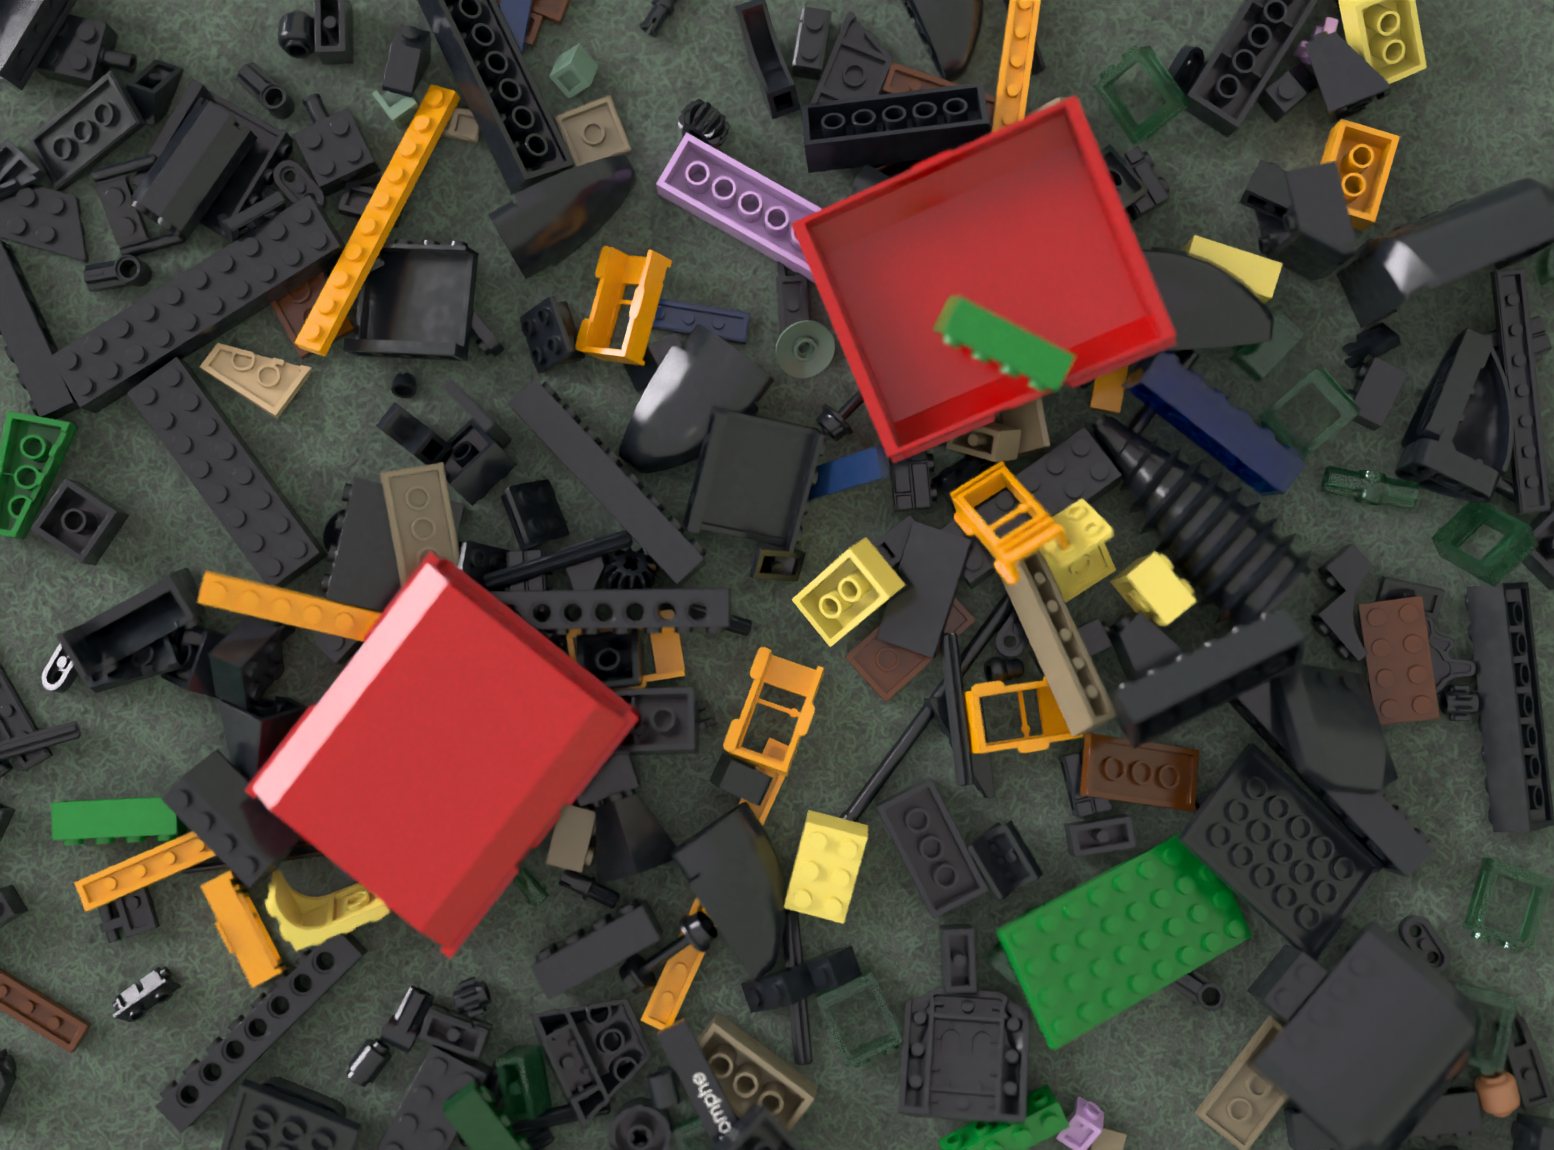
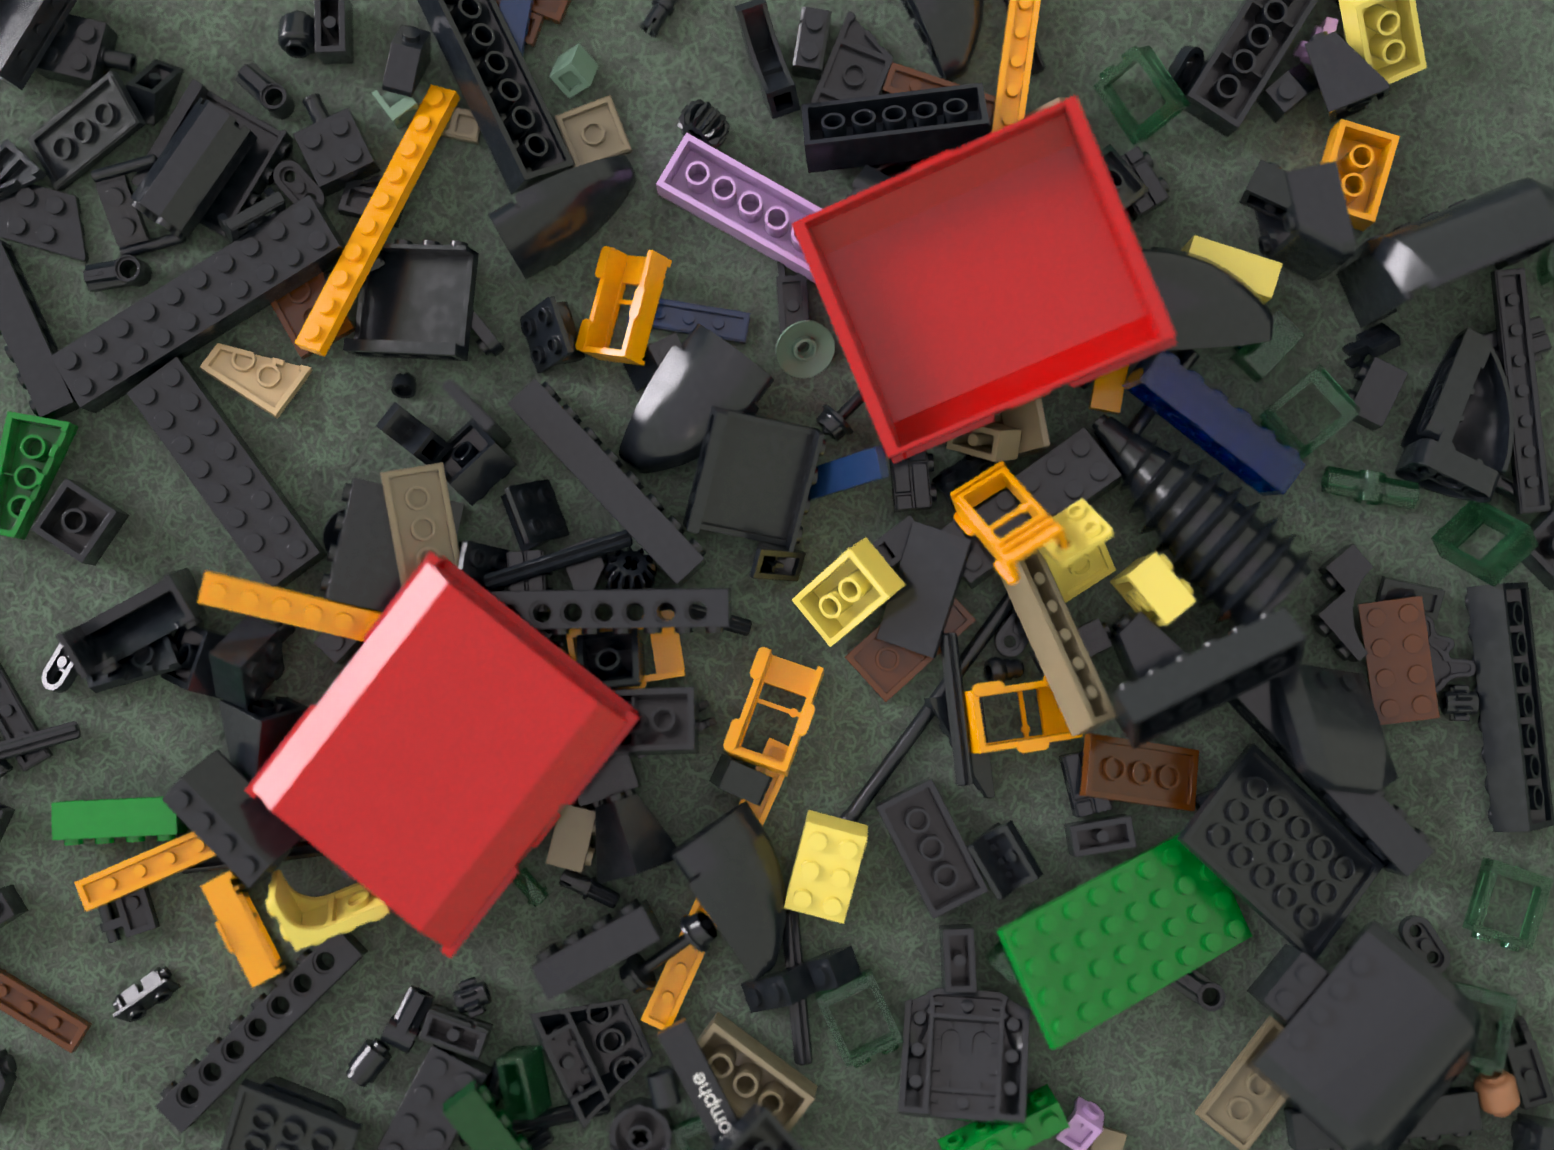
(1004, 343): green wedge -> none

